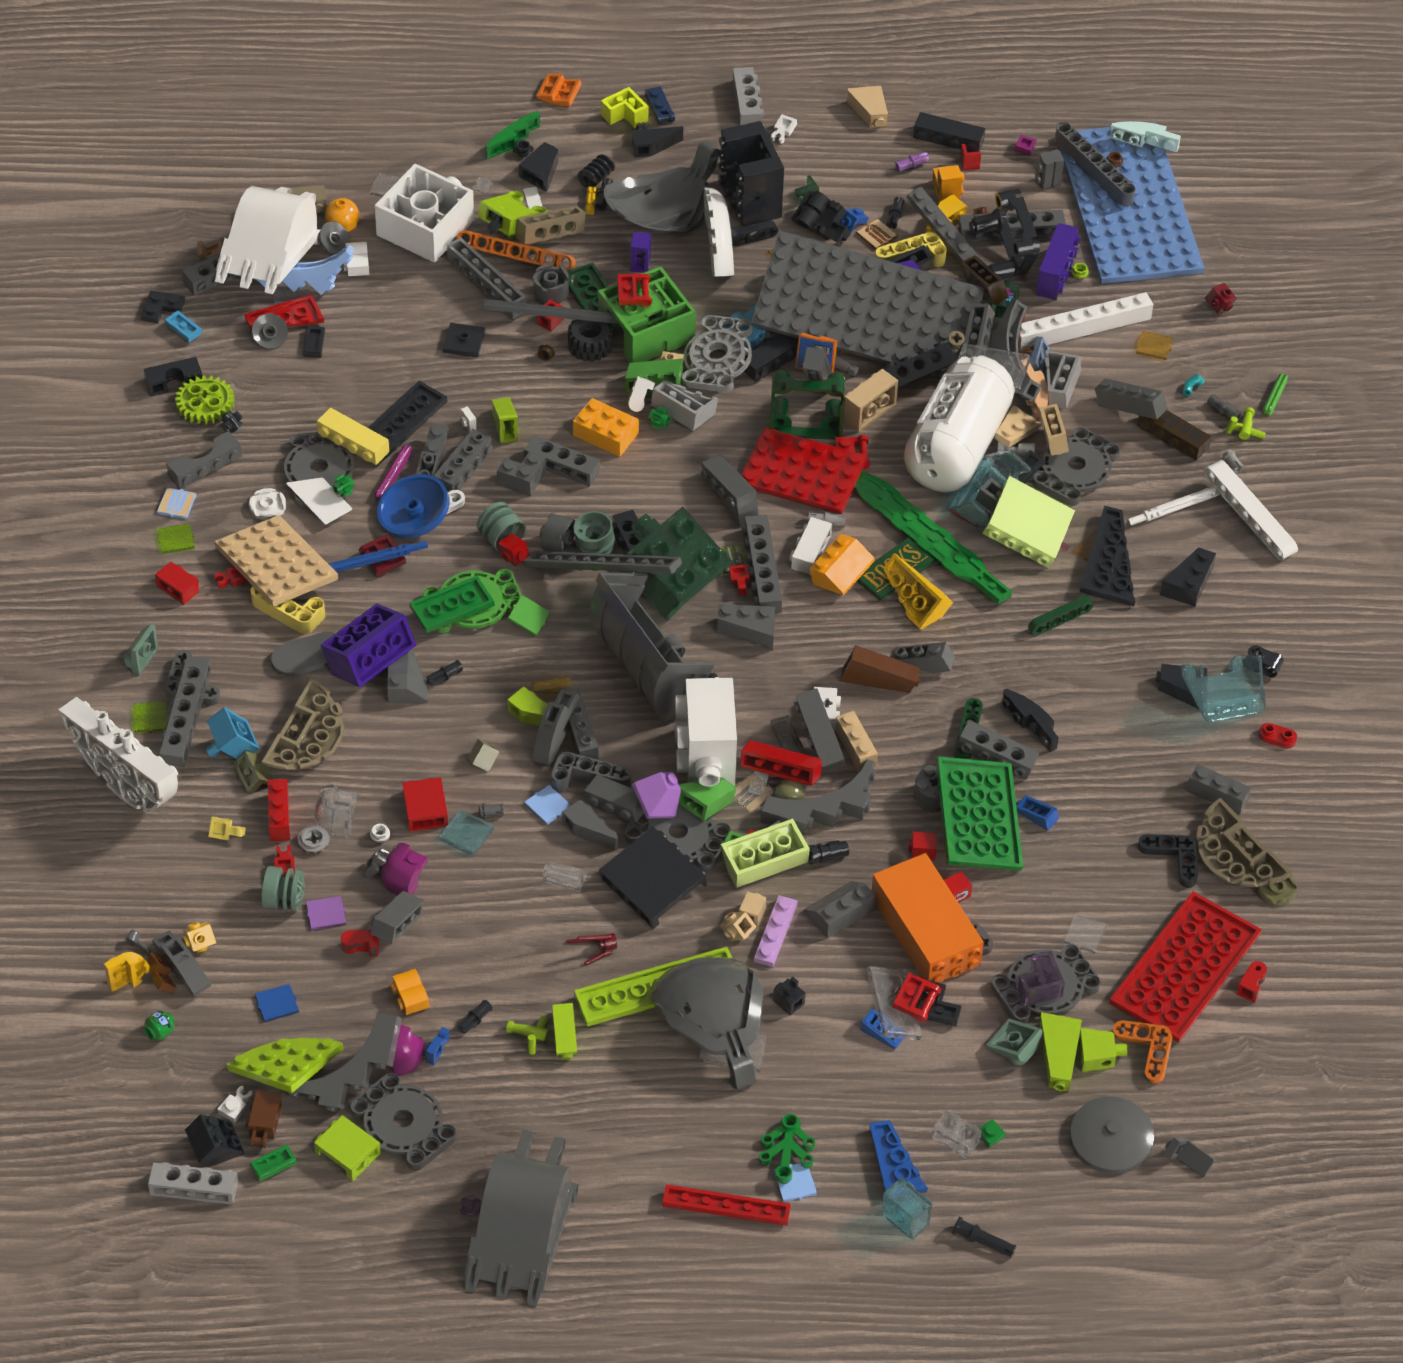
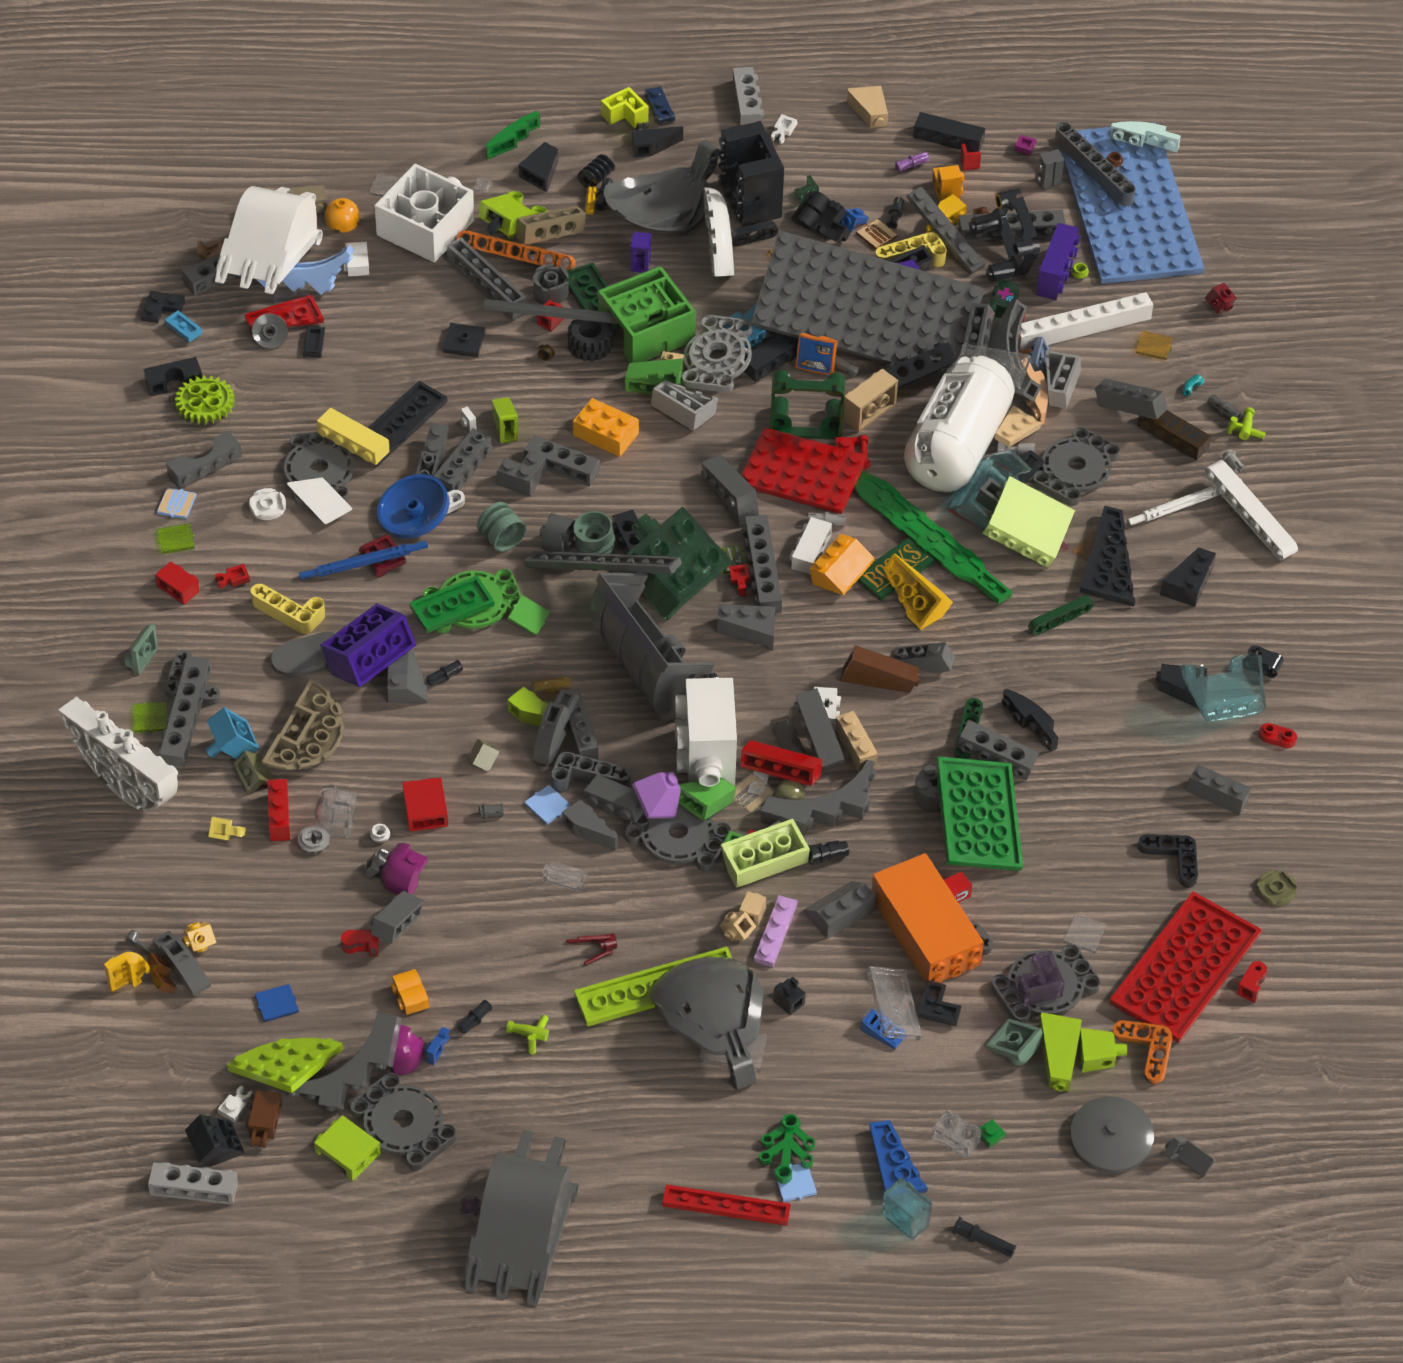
(159, 1025): green head -> none
(231, 421): black gear -> none
(273, 1163): green plate -> none
(276, 560): tan plate -> none
(284, 859): red plate -> none
(285, 889): sand green wheel -> none
(326, 913): medium lavender piece -> none
(333, 237): dark grey dish -> none
(343, 485): green gear -> none
(394, 471): magenta axle -> none
(466, 832): clear light blue tile -> none
(513, 549): red brick -> none
(523, 148): black plate -> none
(532, 197): white sticker -> none
(558, 90): orange slope -> none
(564, 1030): lime slope -> none
(627, 289): red plate -> none
(638, 393): white leg -> none
(652, 875): black panel -> none
(659, 418): green gear -> none
(816, 364): dark grey brick -> none
(910, 994): red plate -> none
(923, 843): red brick -> none
(959, 338): dark tan bush -> none
(980, 275): dark brown brick -> none
(1045, 820): blue slope -> none
(1054, 429): tan brick -> none
(1234, 852): dark tan brick -> none
(1275, 394): bright green axle -> none

